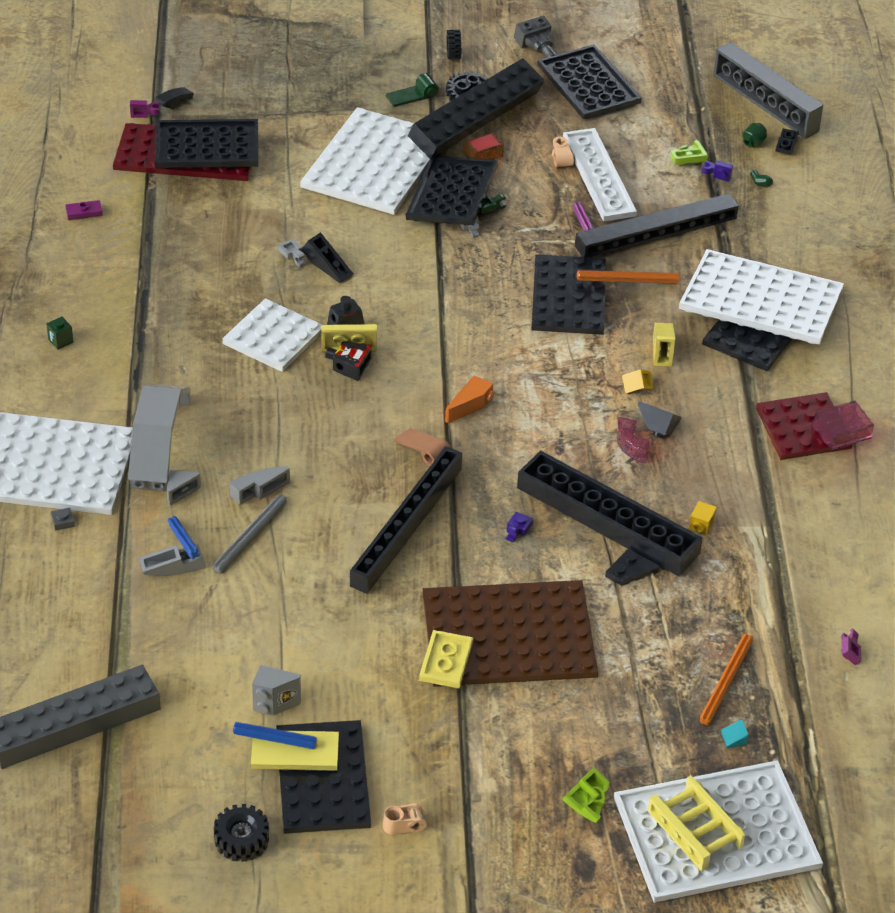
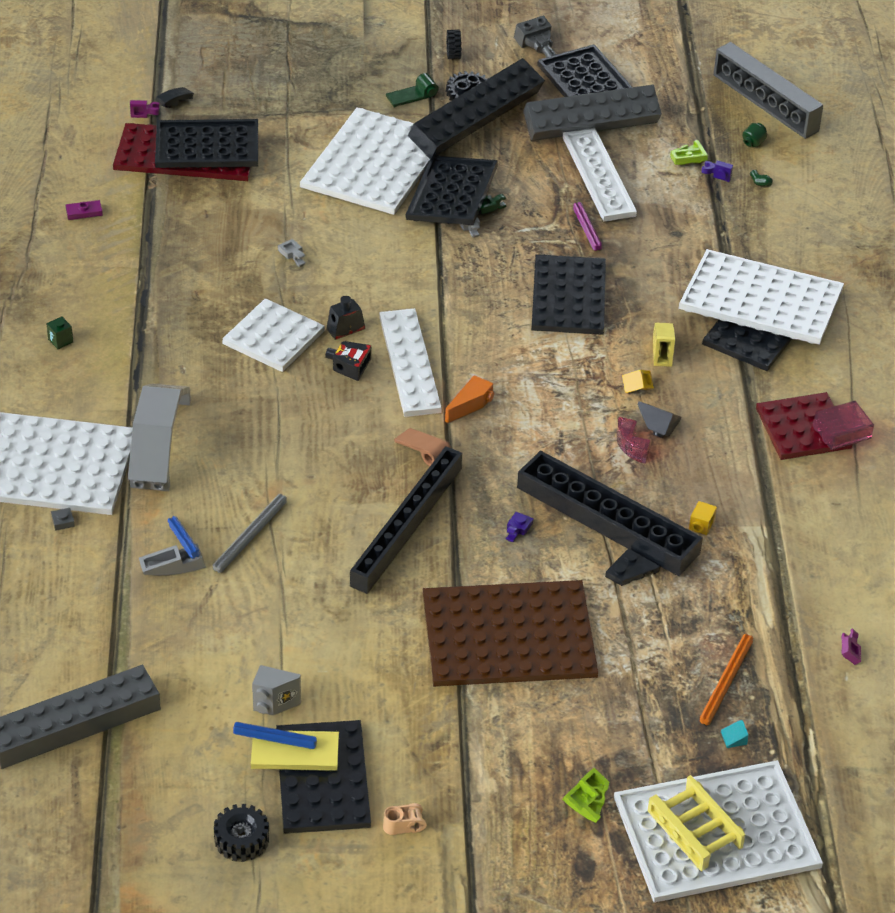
(181, 484): light grey slope -> none
(259, 483): light grey slope -> none
(325, 257): black slope -> none
(335, 334): light yellow tile -> none
(410, 362): none -> white plate
(446, 659): light yellow tile -> none
(484, 147): clear orange brick -> none
(561, 153): light nougat piece -> none
(594, 110): none -> dark grey brick
(622, 276): orange axle -> none
(656, 226): black brick -> none
(787, 141): black slope -> none

